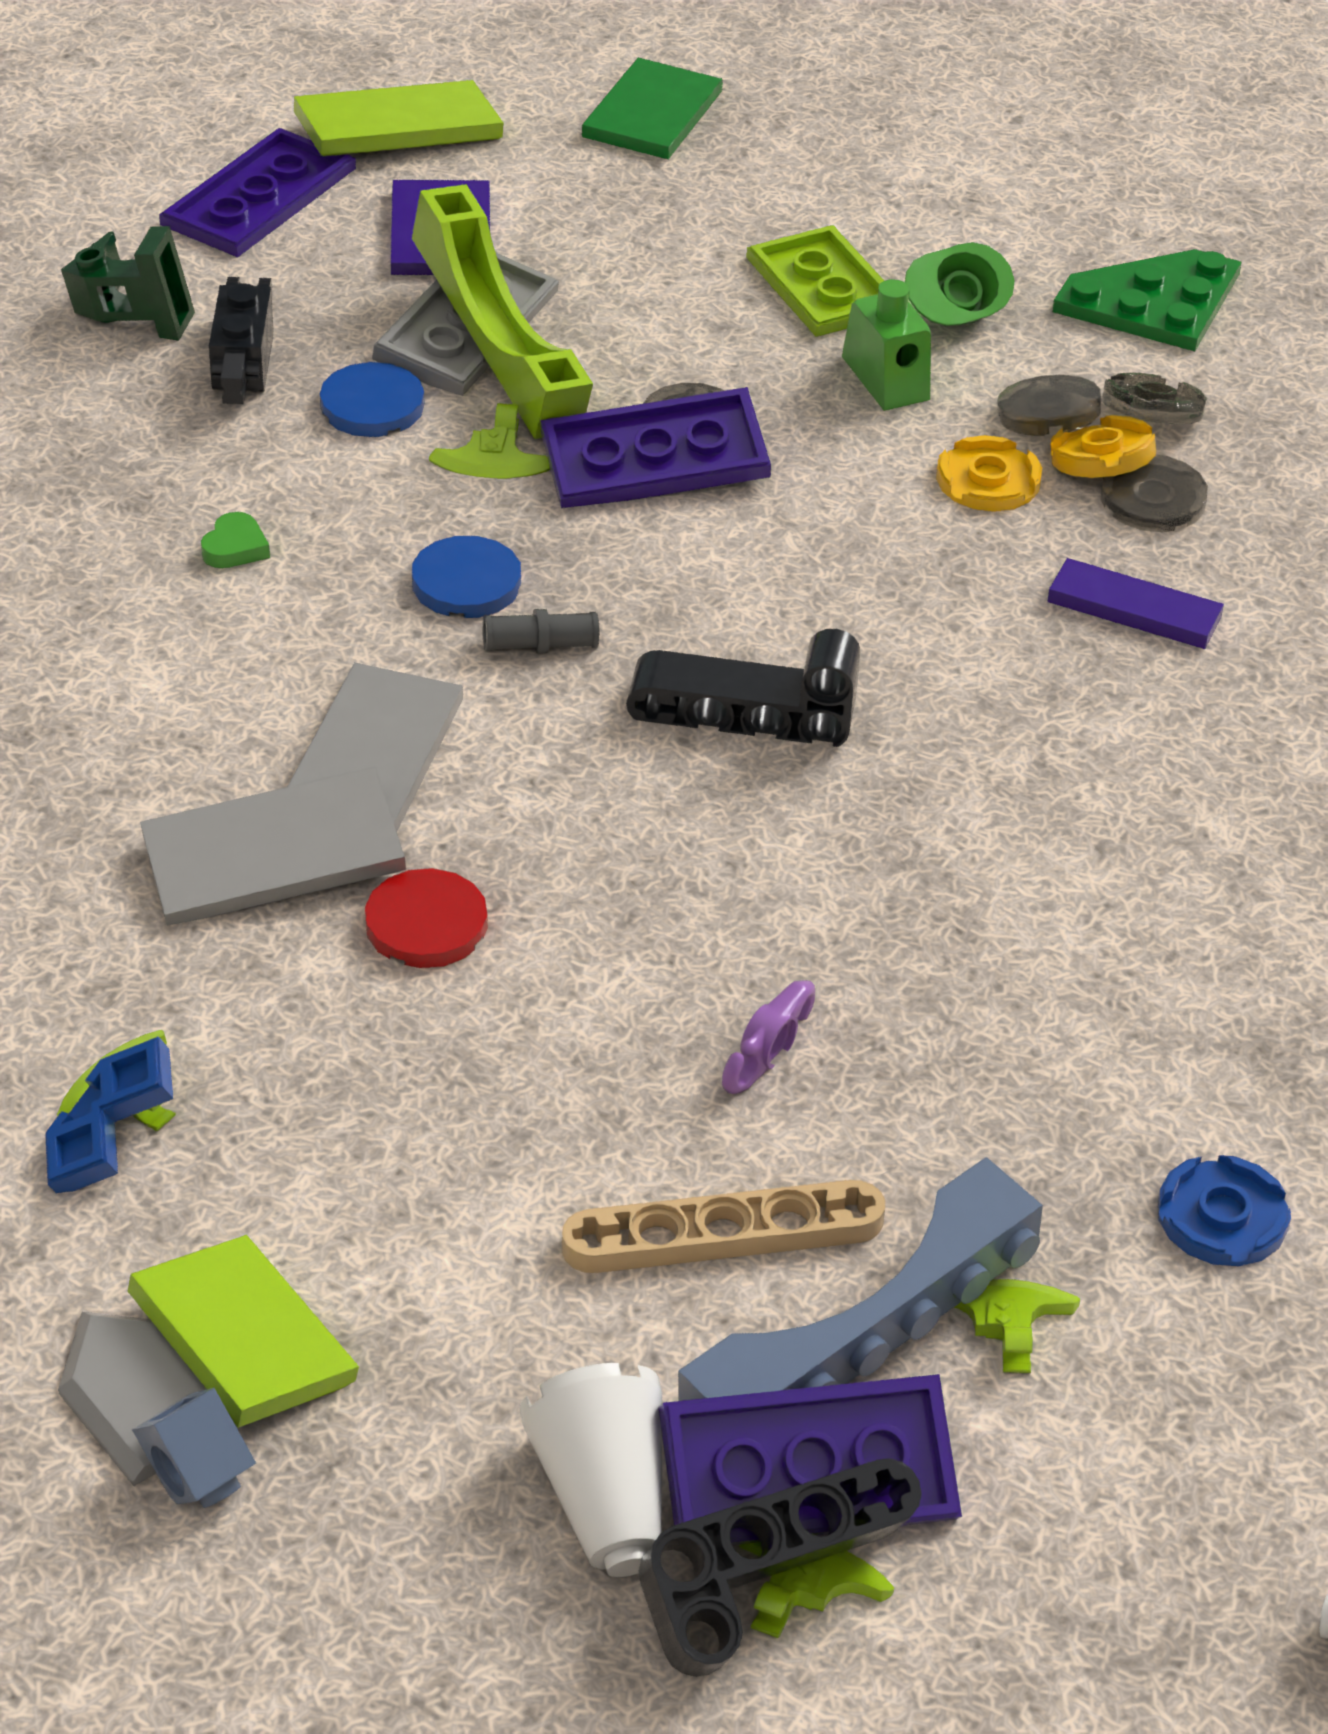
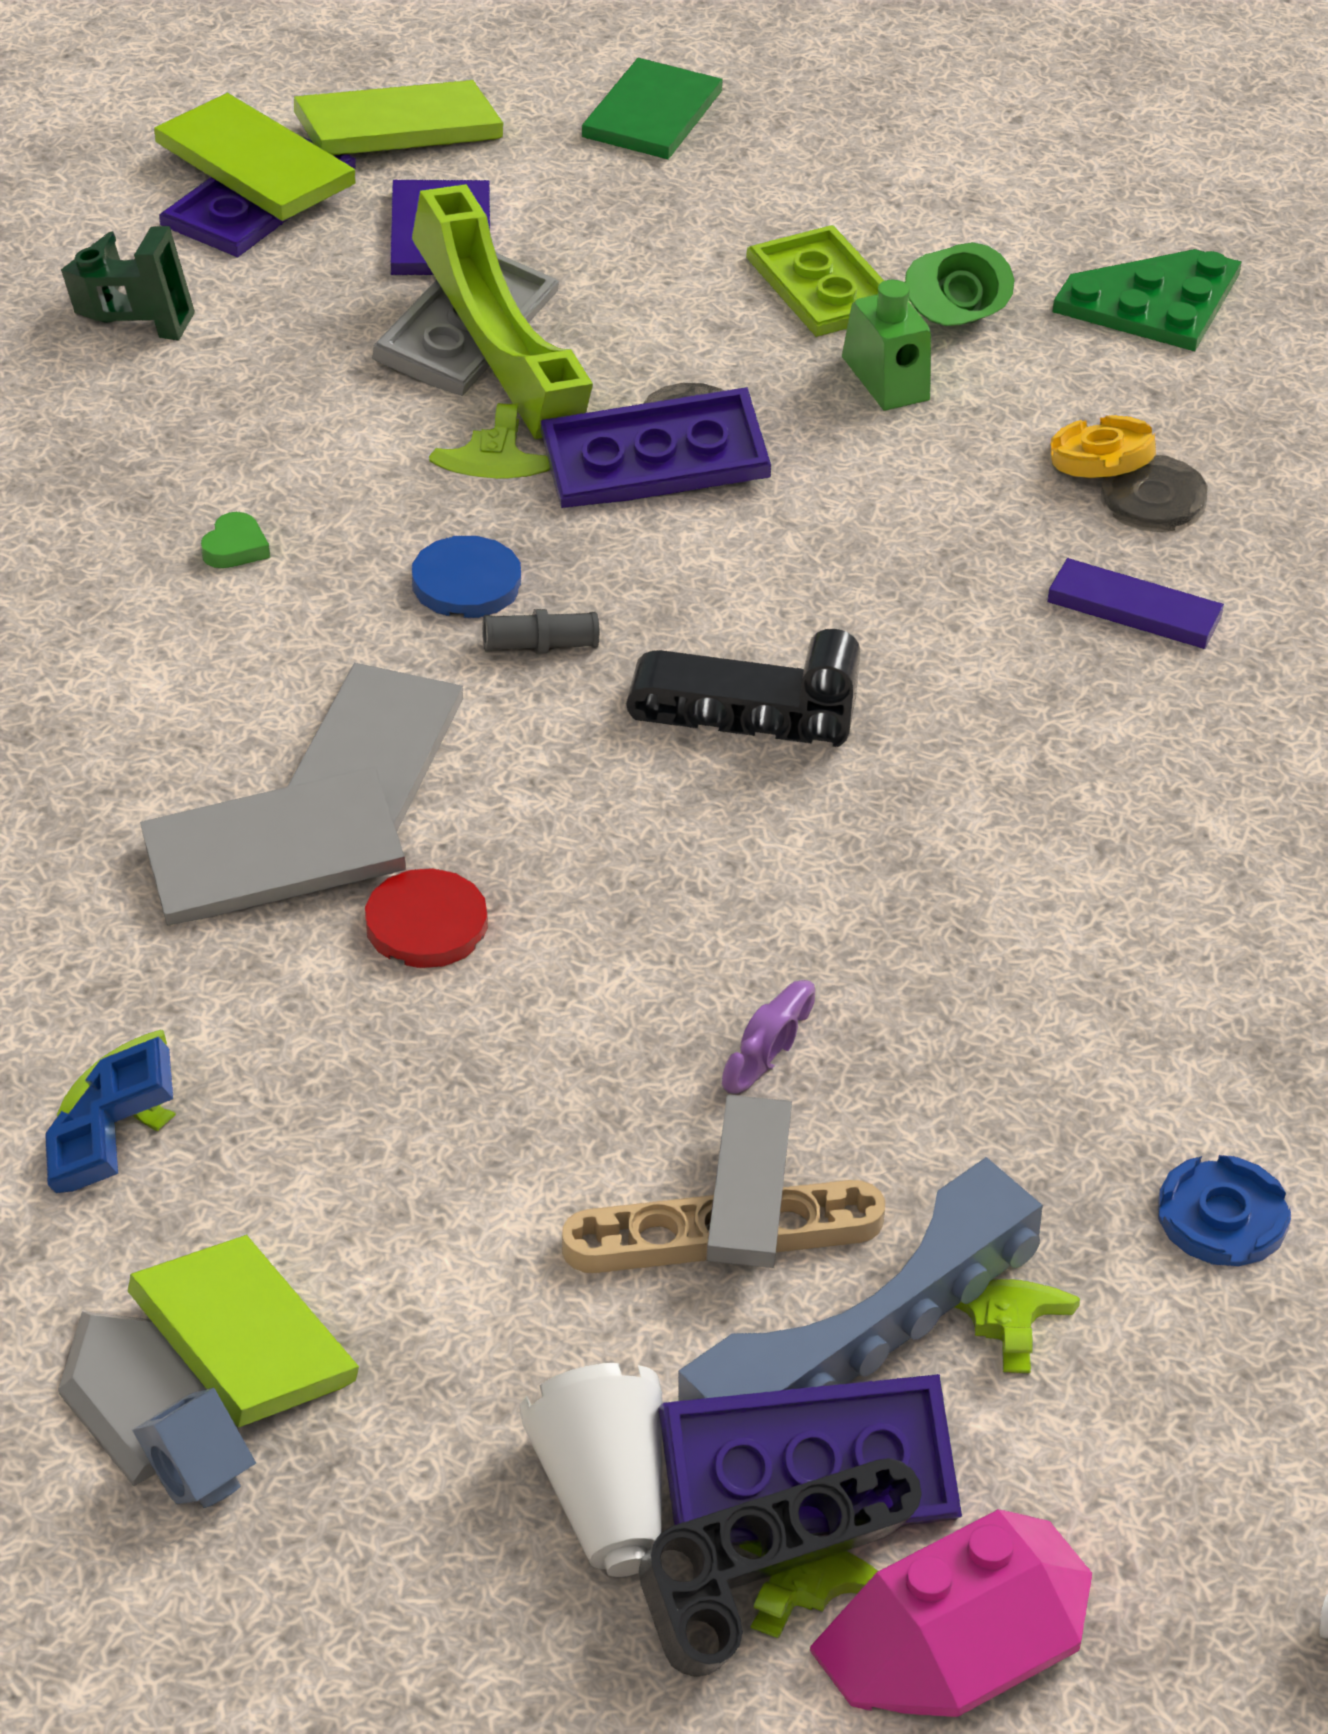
(241, 338): black hinge -> none
(255, 156): none -> lime tile
(372, 399): blue tile -> none
(749, 1181): none -> light grey tile
(960, 1619): none -> dark pink wedge
(987, 485): yellow tile -> none
(1049, 402): clear smoke tile -> none
(1152, 400): clear smoke tile -> none

